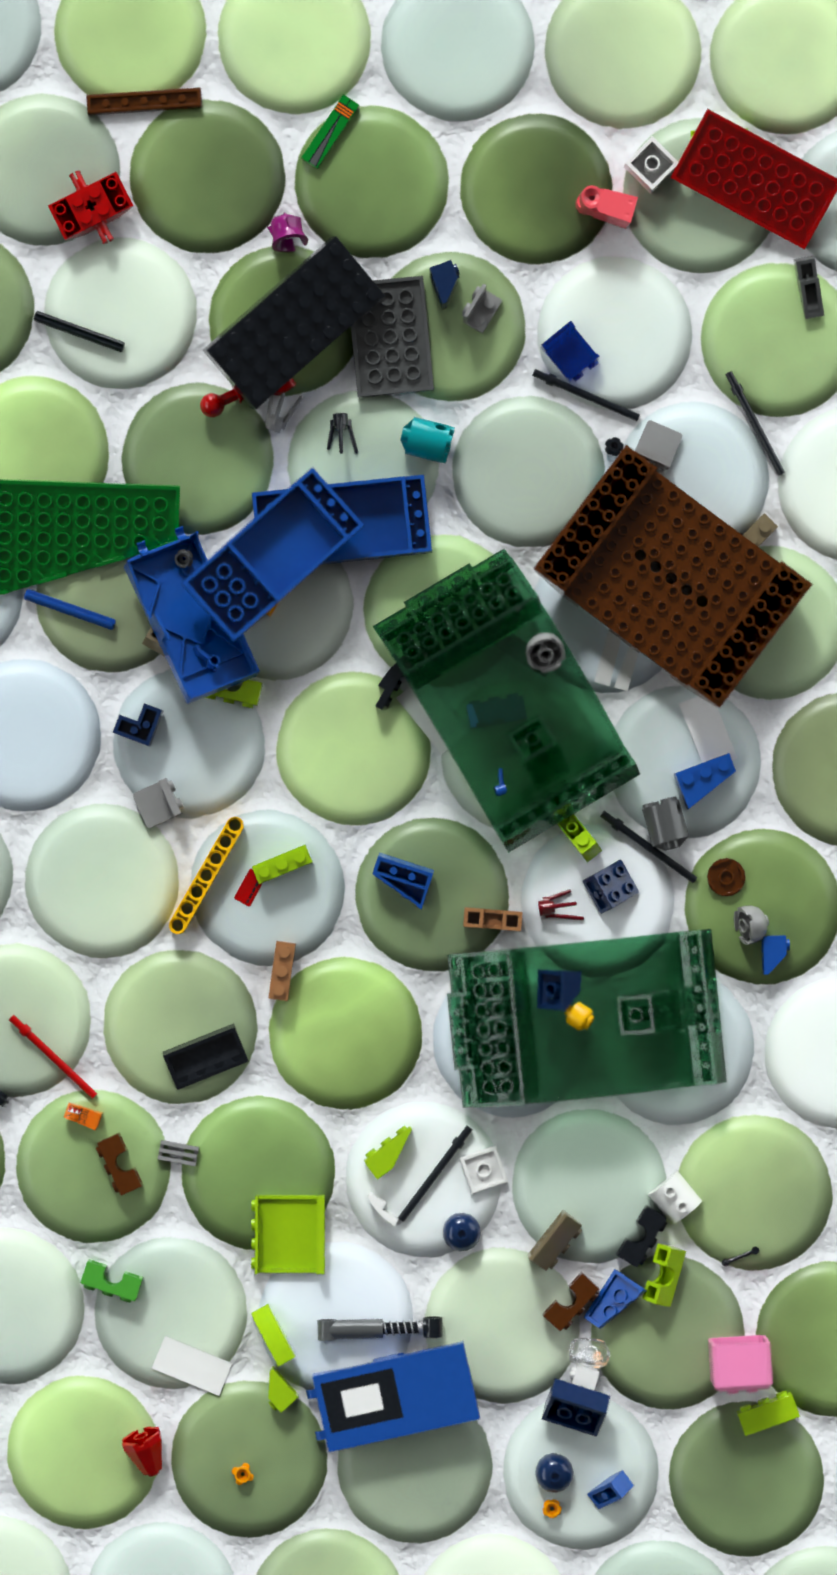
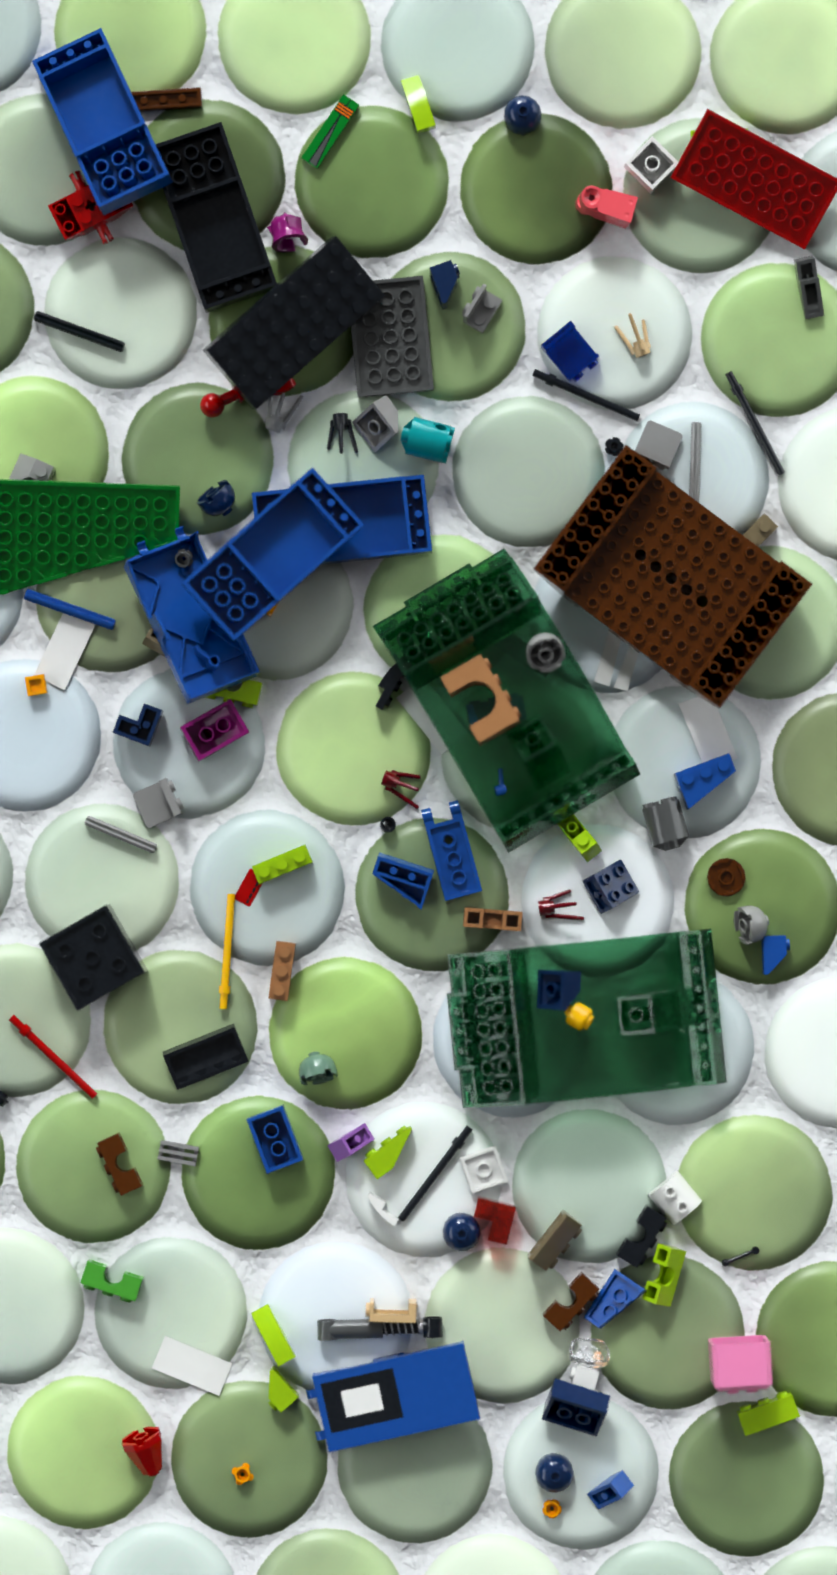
(31, 469): none -> light grey slope
(36, 685): none -> light orange plate
(64, 650): none -> white sticker
(83, 1115): orange leg -> none
(93, 956): none -> black container
(102, 121): none -> blue piece
(120, 834): none -> light grey axle
(198, 881): yellow beam -> none
(214, 730): none -> magenta slope
(215, 218): none -> black piece
(218, 499): none -> dark blue cylinder
(224, 988): none -> yellow bar
(275, 1138): none -> blue brick
(288, 1234): lime panel -> none
(317, 1068): none -> sand green cylinder
(350, 1142): none -> medium lavender slope
(378, 423): none -> light grey slope
(390, 822): none -> black hinge
(391, 780): none -> dark red plant
(396, 1316): none -> tan panel
(418, 104): none -> lime slope
(454, 860): none -> blue hinge
(478, 673): none -> medium nougat arch
(500, 1214): none -> clear red brick
(522, 115): none -> dark blue cylinder
(617, 824): black bar -> none
(640, 347): none -> tan plant
(695, 460): none -> light grey axle

